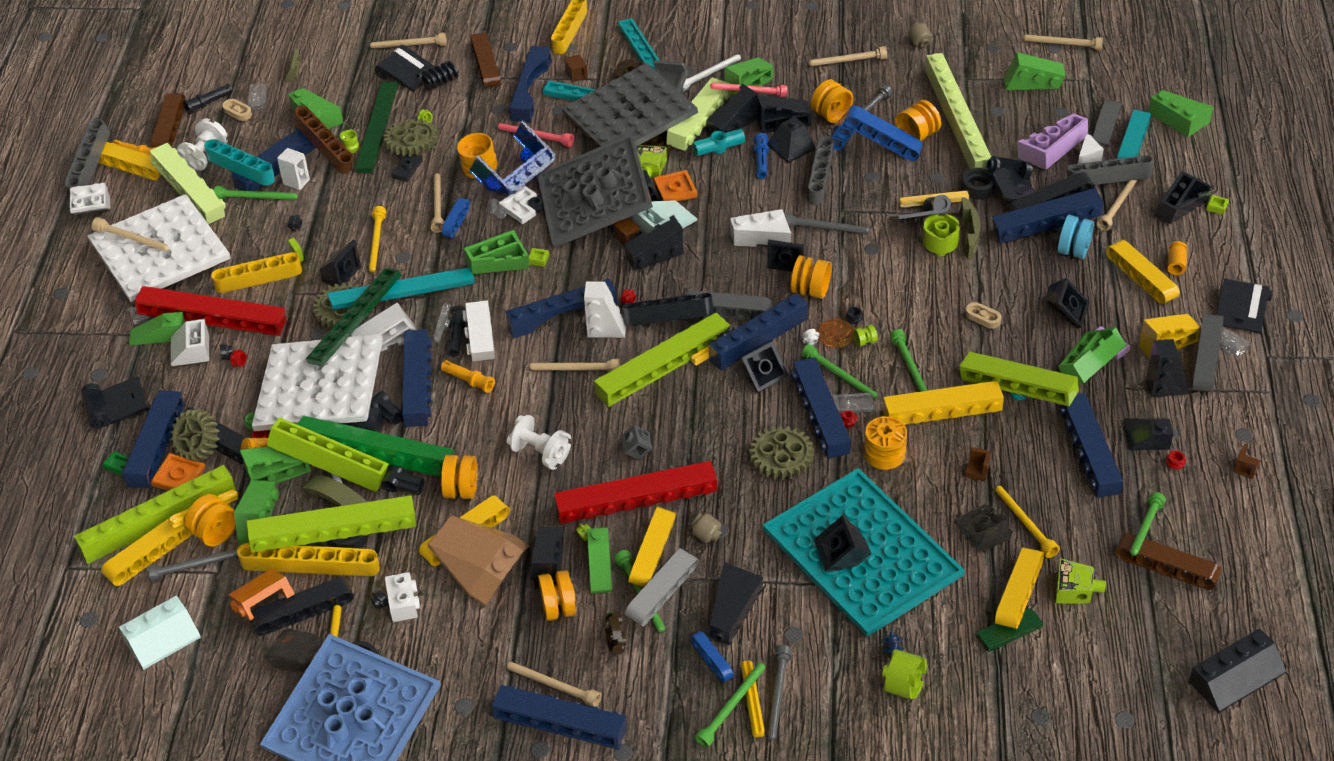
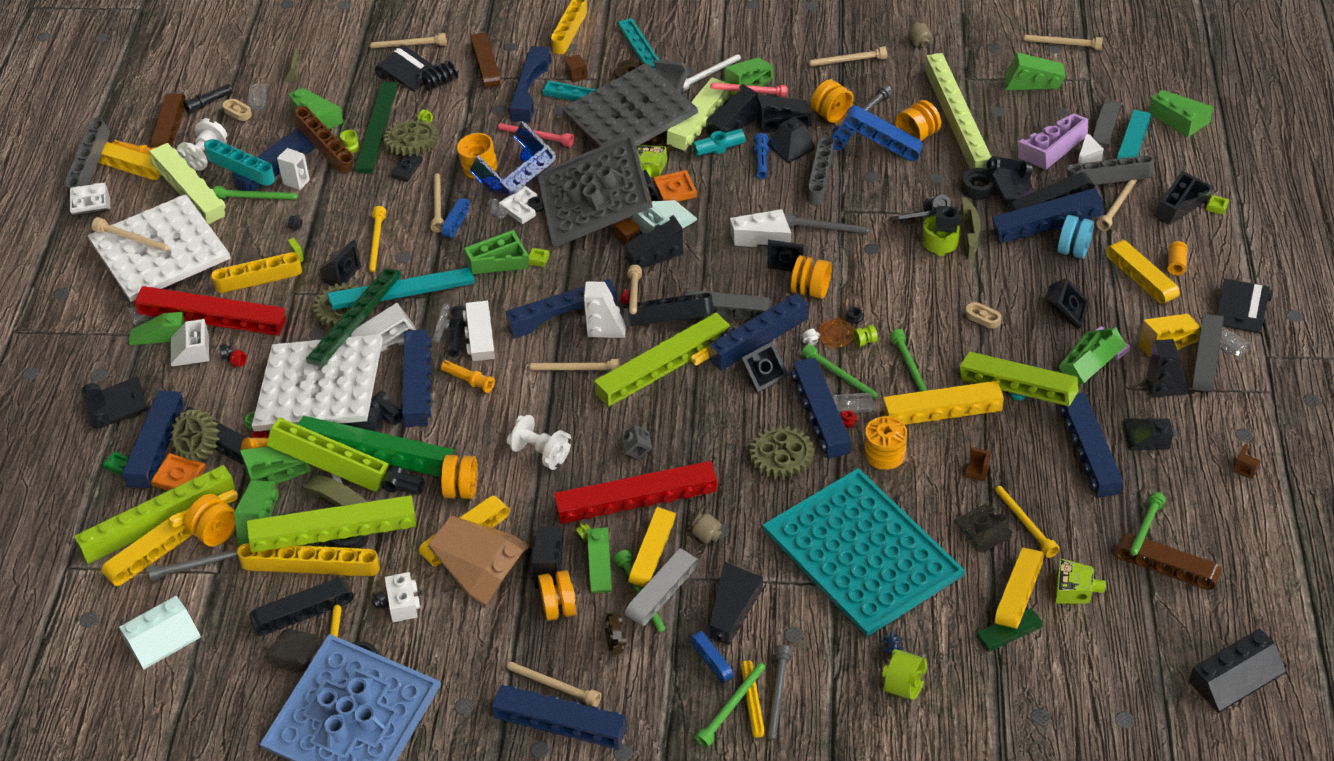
(257, 590): orange panel -> none
(634, 274): none -> tan piece
(841, 546): black slope -> none
(913, 201): yellow axle -> none
(947, 219): none -> black brick
(1175, 460): red plate -> none

